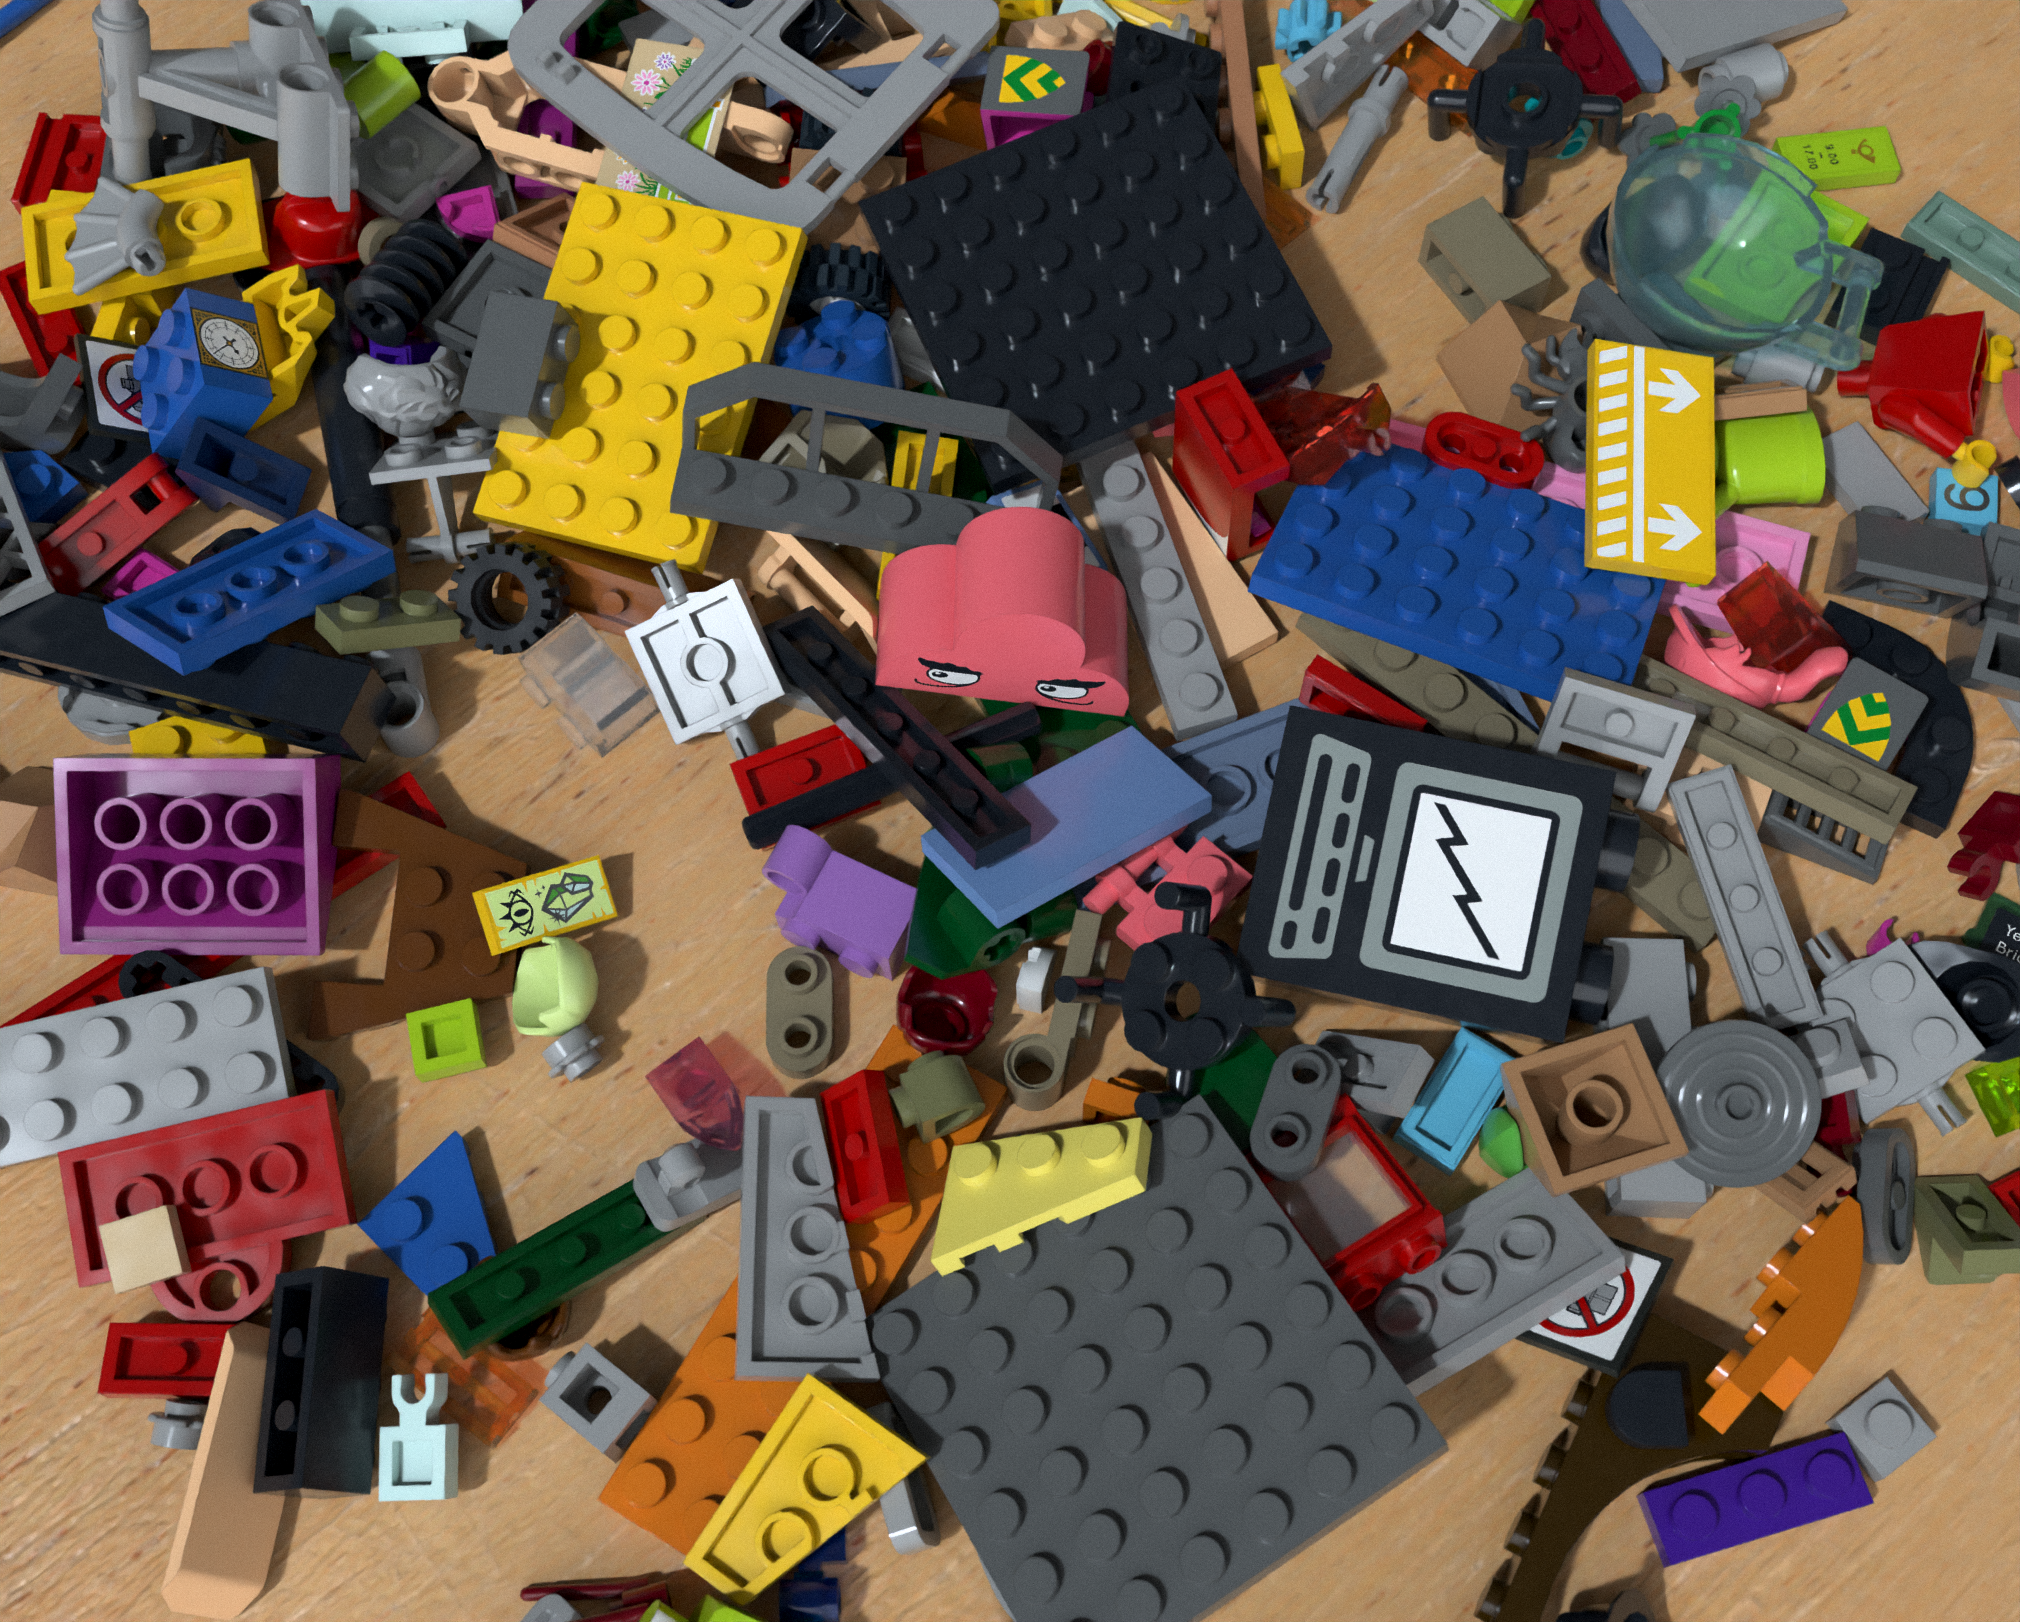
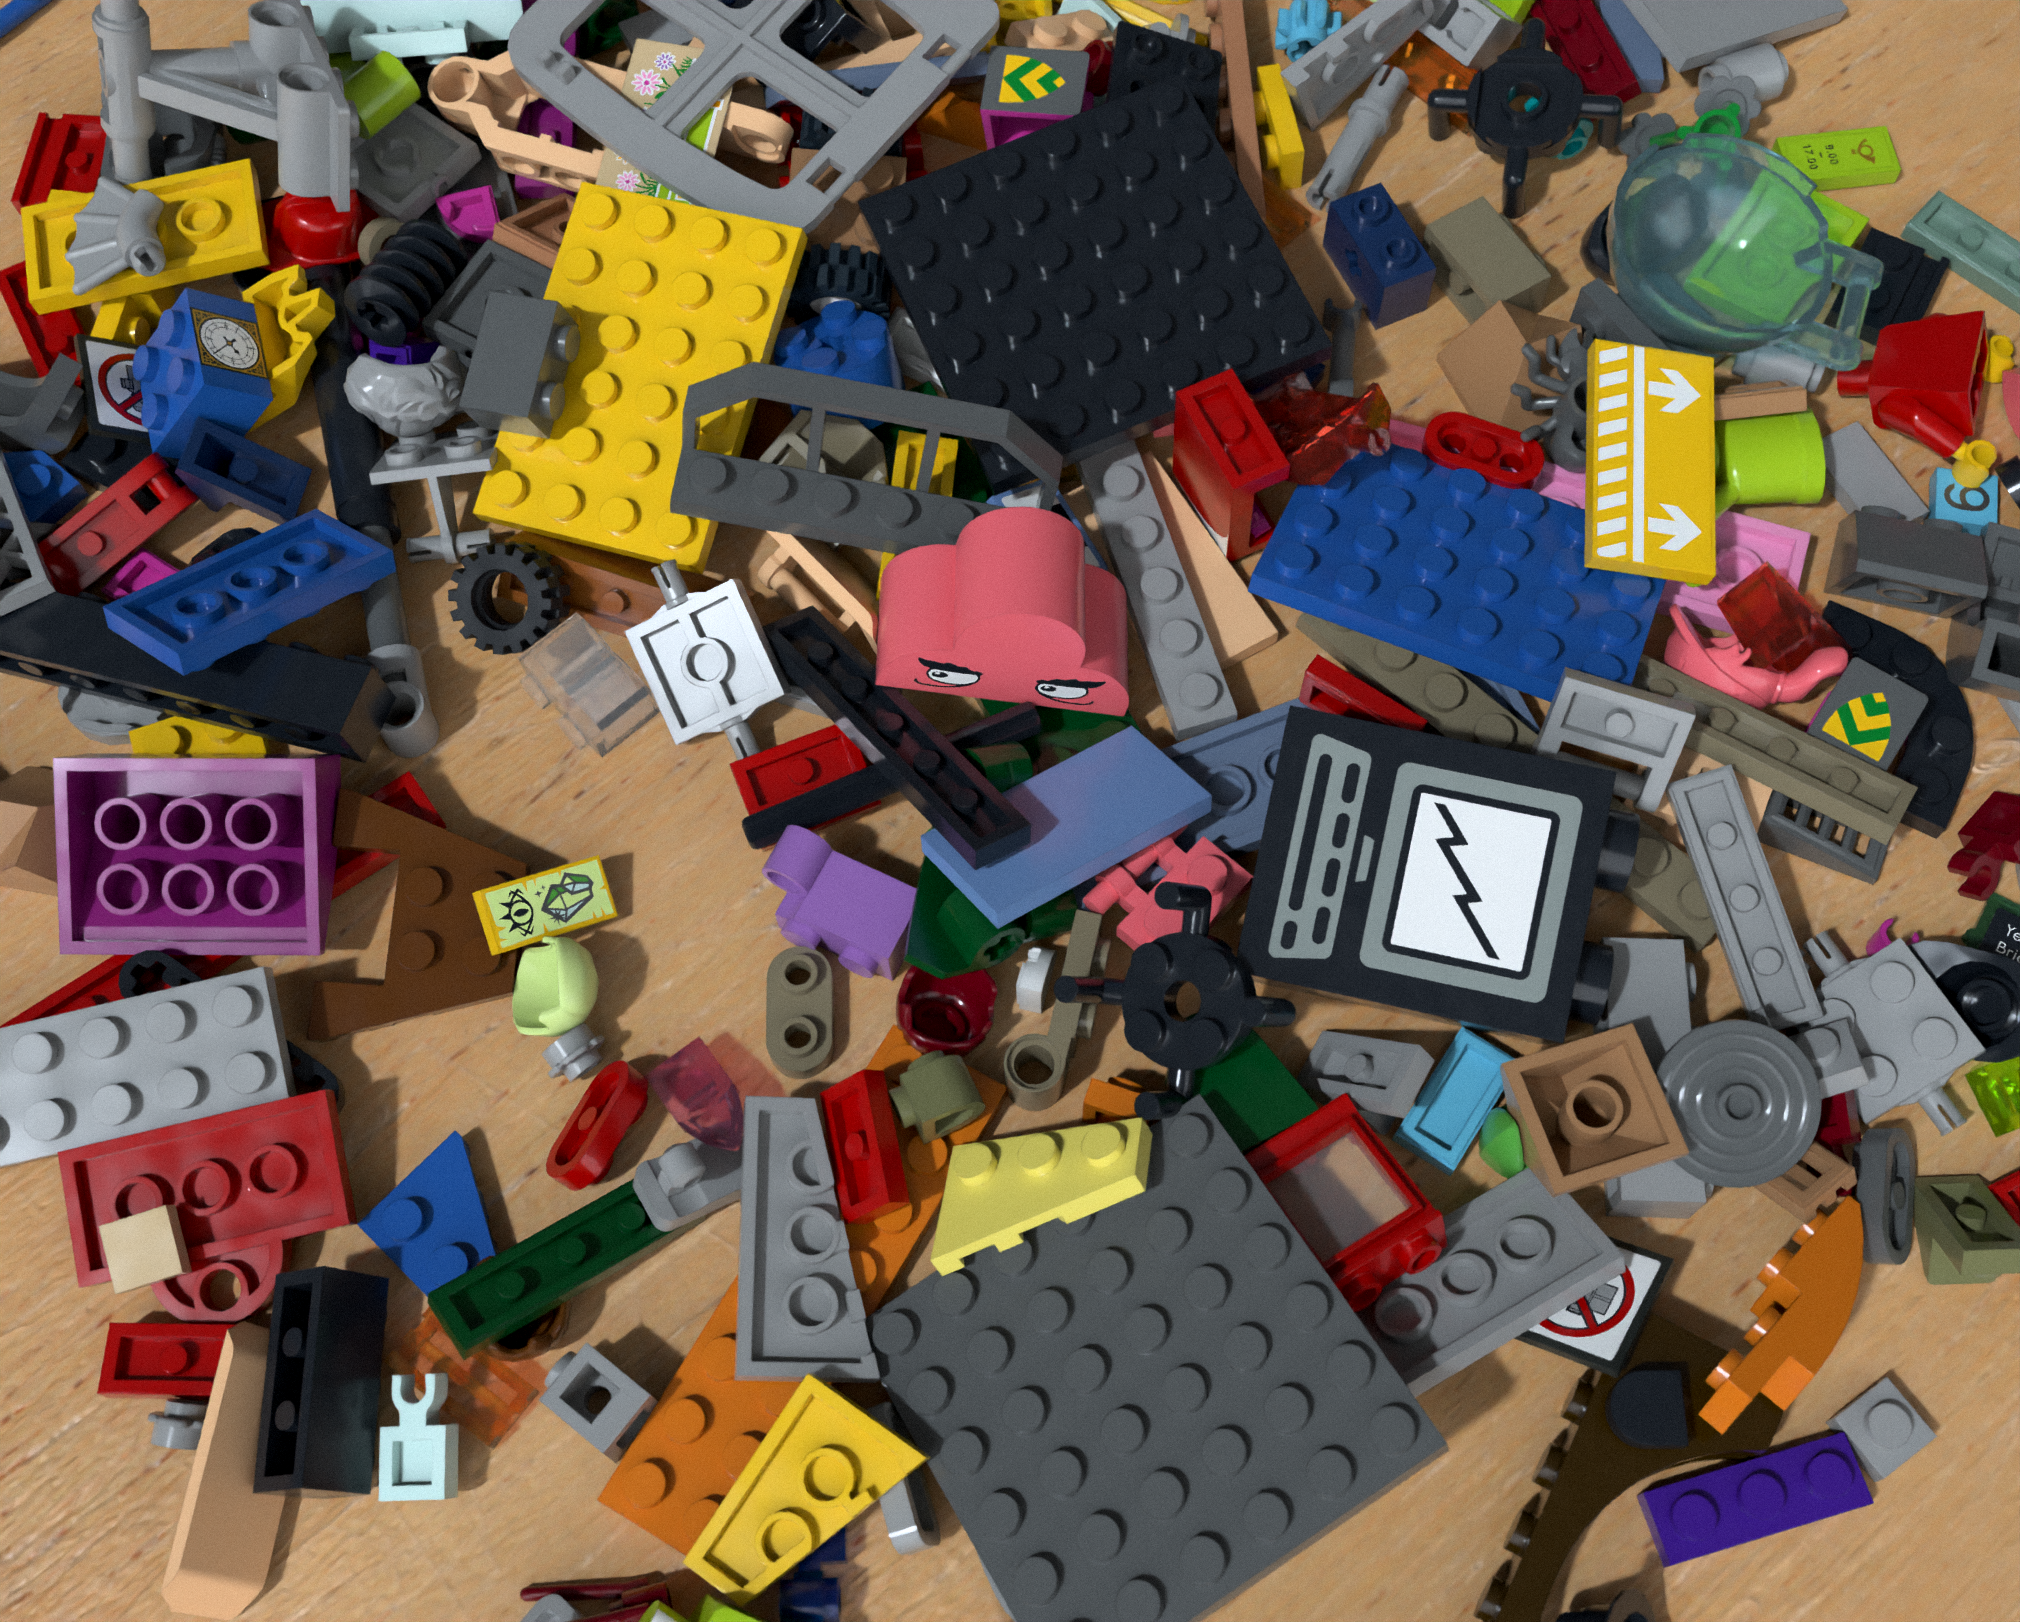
(387, 623): olive plate -> none
(446, 1040): lime plate -> none
(595, 1128): none -> red plate
(1295, 1108): dark grey plate -> none
(1343, 325): none -> dark grey arm
(1378, 256): none -> dark blue brick

